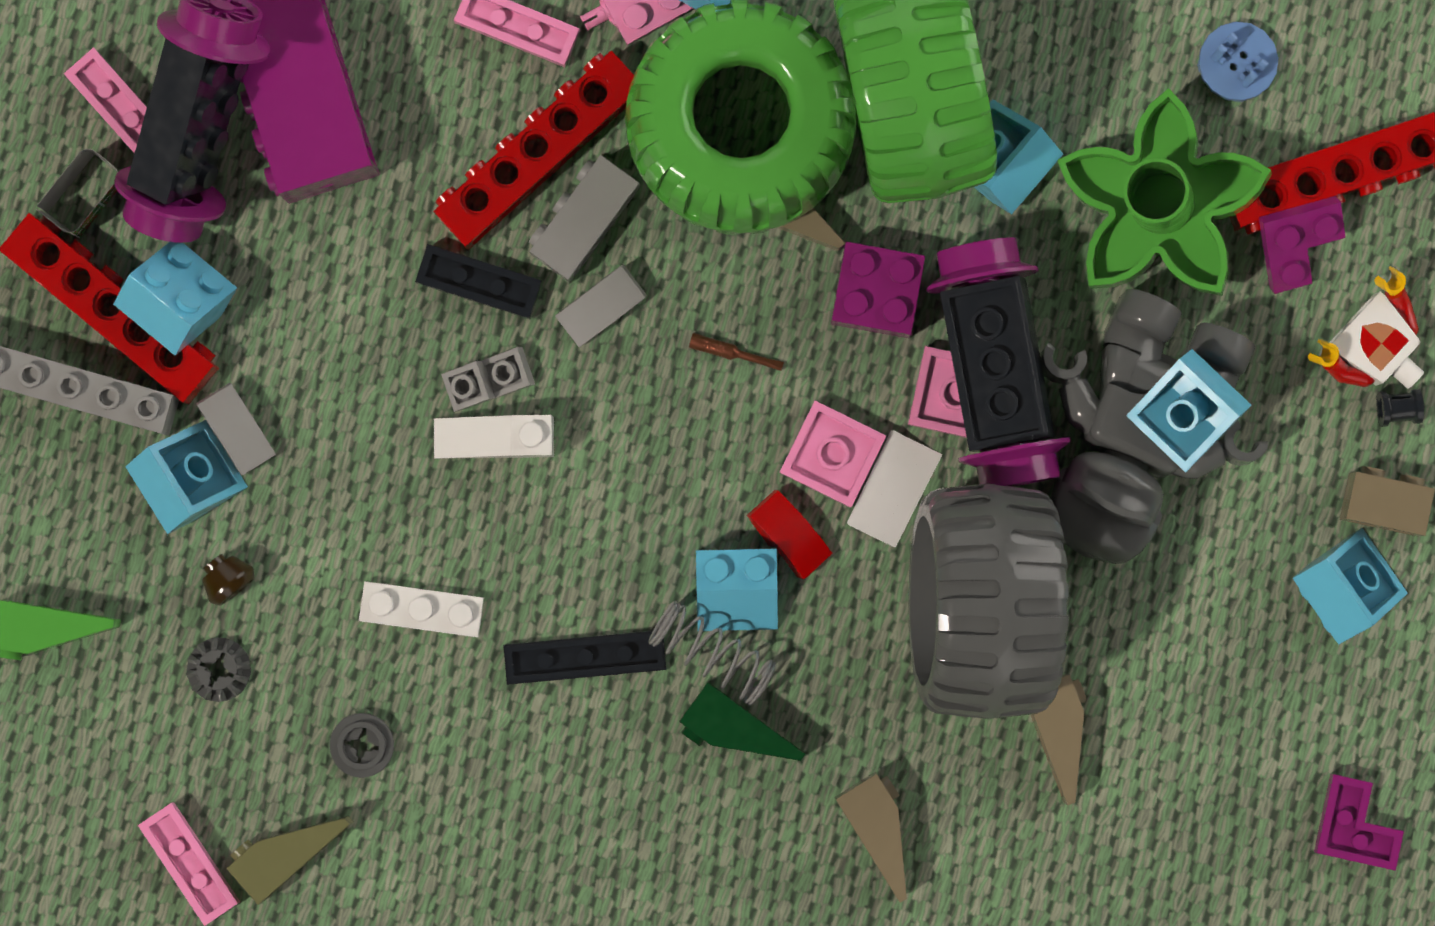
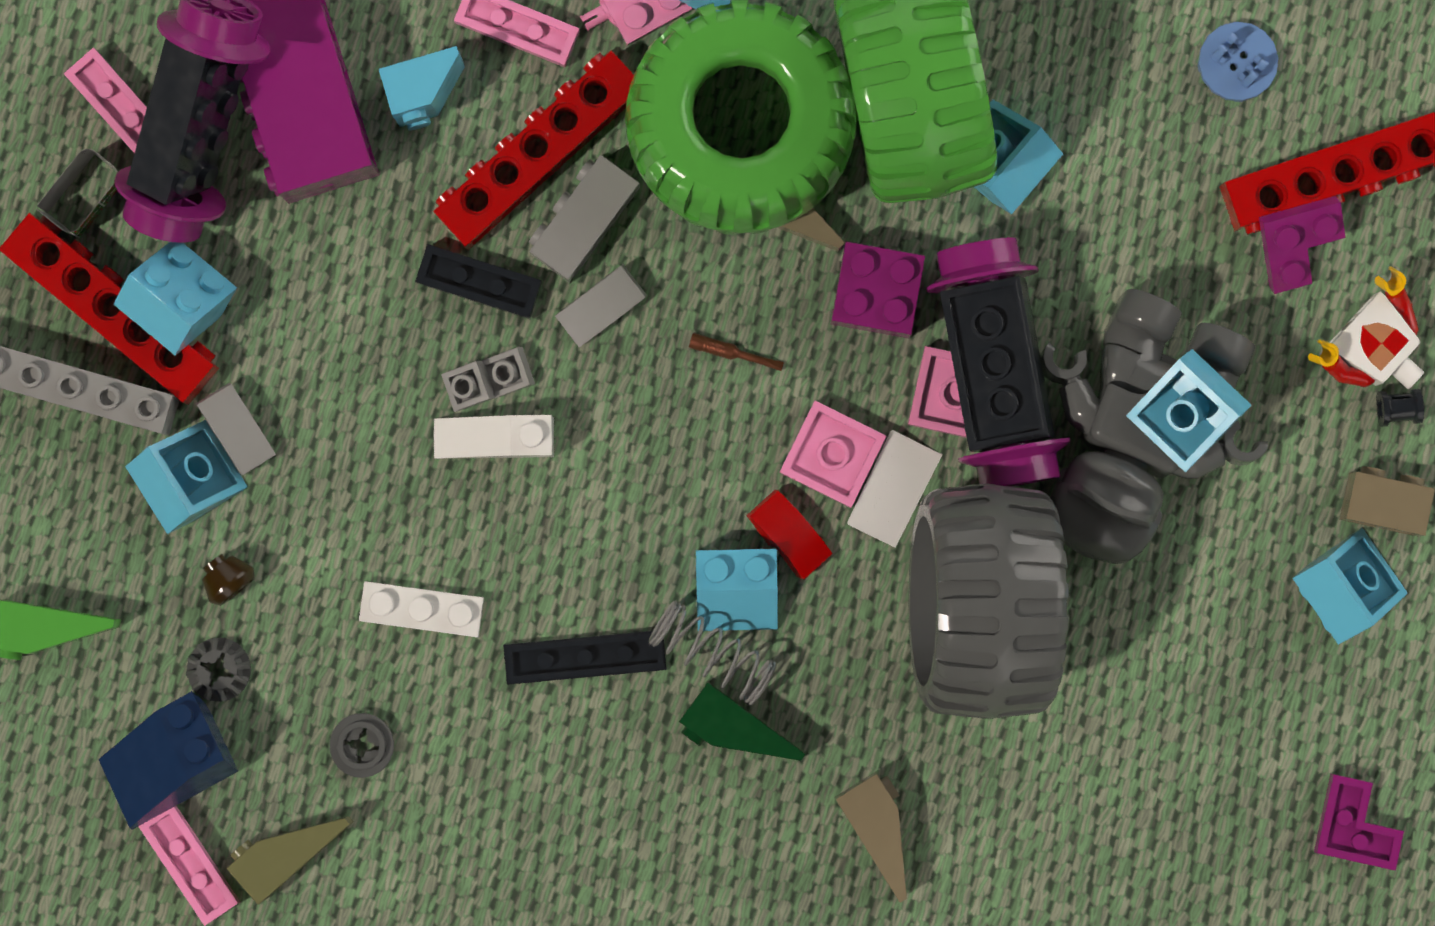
(167, 760): none -> dark blue slope
(421, 86): none -> medium azure slope
(1061, 735): dark tan slope -> none
(1162, 200): bright green plant -> none

